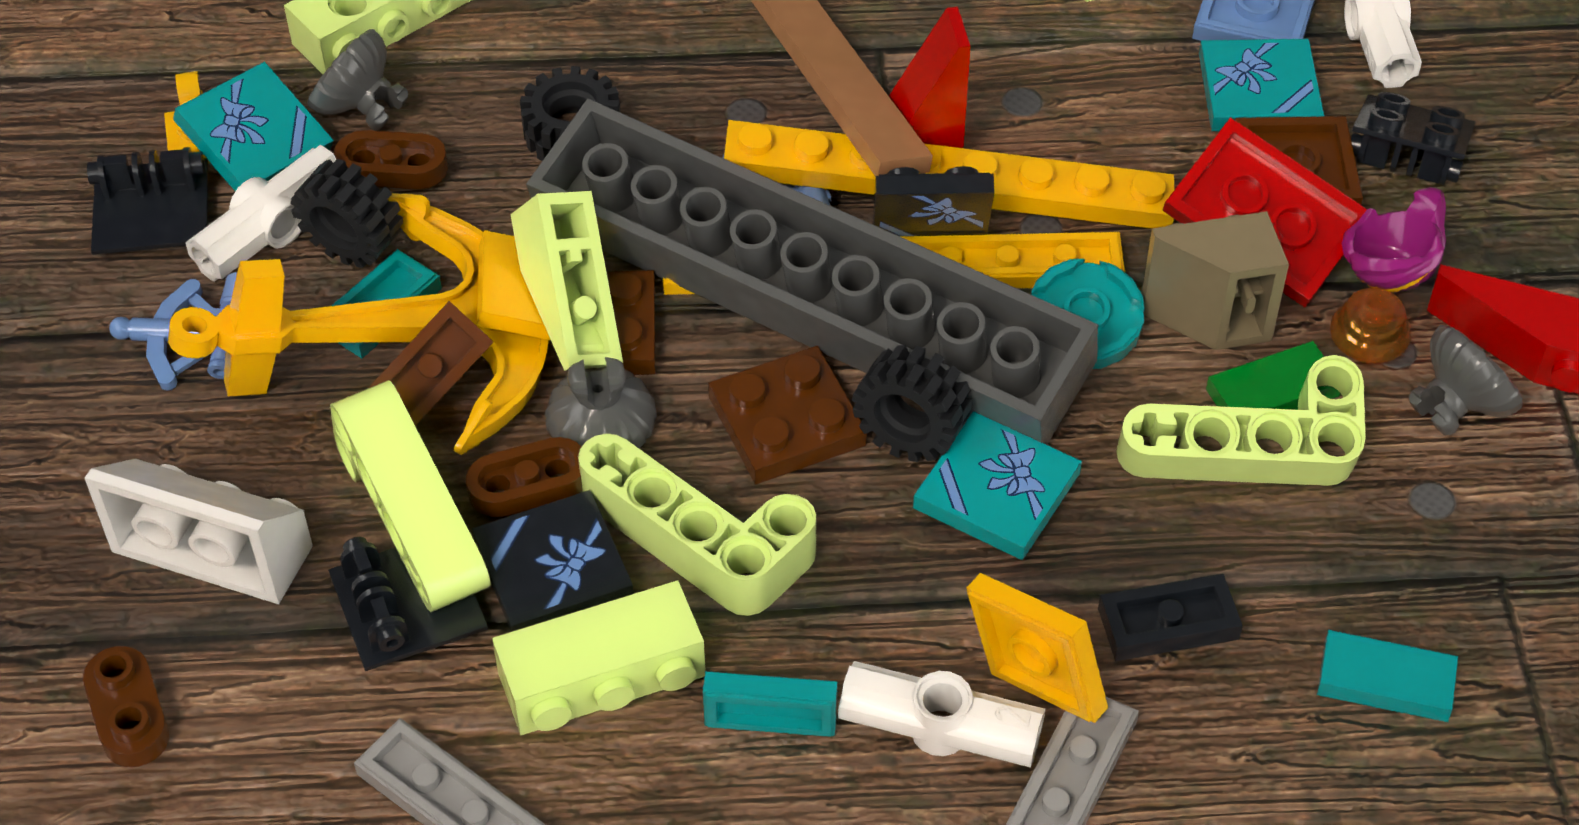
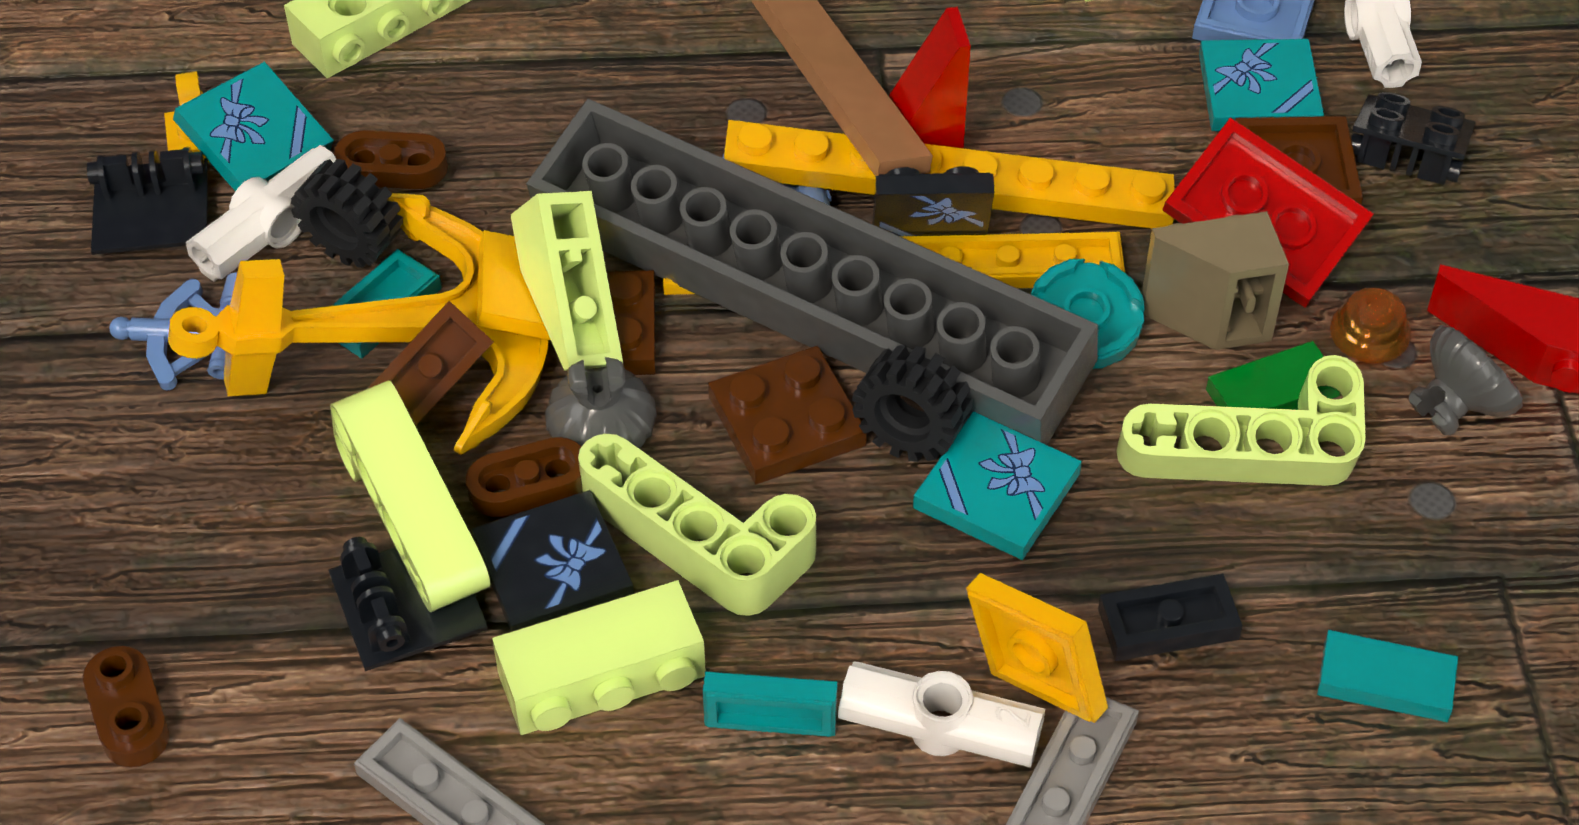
(200, 527): white slope -> none
(357, 82): dark grey hair -> none
(557, 97): black tyre -> none
(1399, 247): magenta hair -> none

